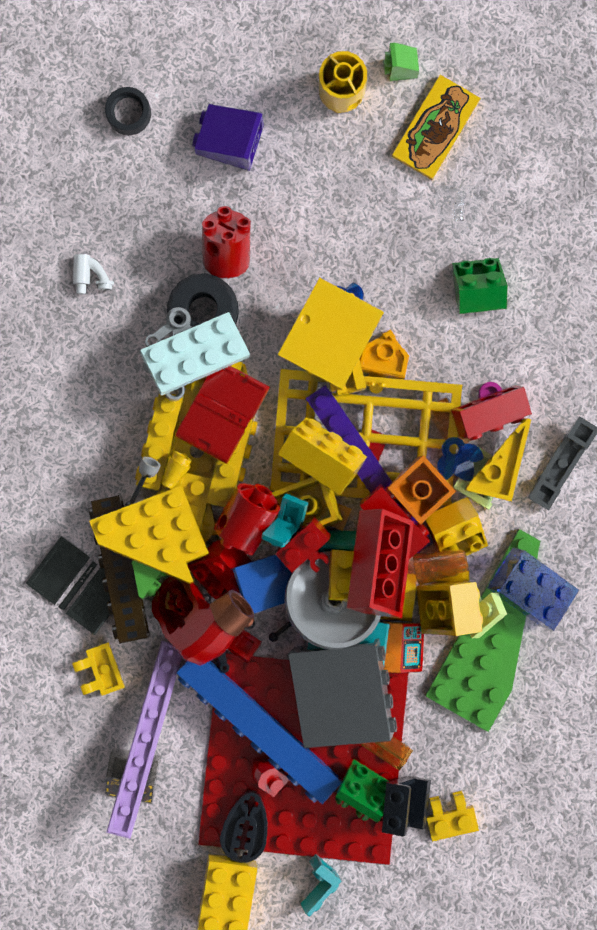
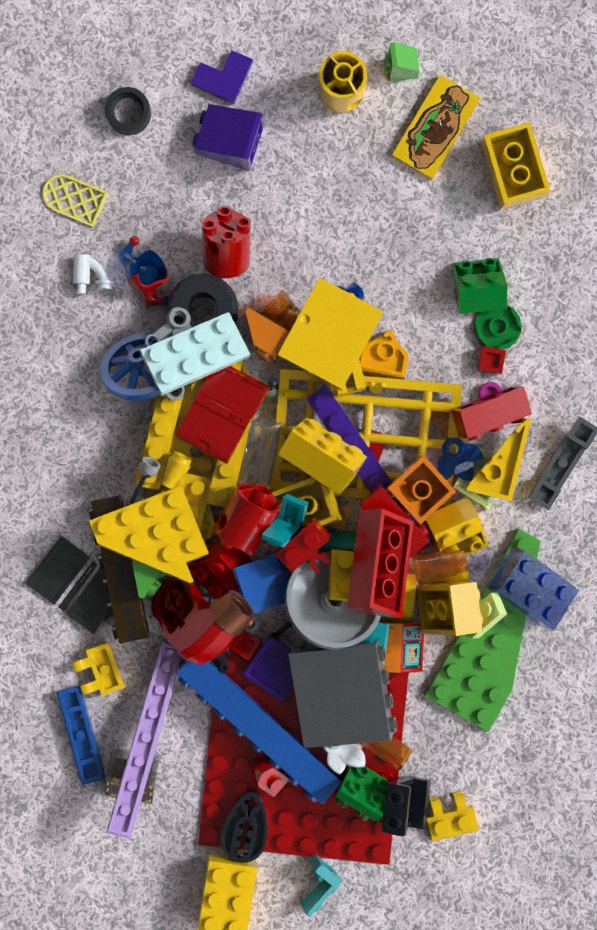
(81, 735): none -> blue plate
(83, 202): none -> light yellow window
(132, 362): none -> blue wheel
(144, 272): none -> clear blue piece
(224, 83): none -> dark purple tile
(260, 452): none -> clear brick
(266, 336): none -> orange slope
(272, 668): none -> dark purple tile
(273, 390): none -> hinge
(282, 311): none -> clear orange plant
(344, 755): none -> white plate
(491, 360): none -> red plate
(493, 333): none -> green tile
(515, 166): none -> yellow brick

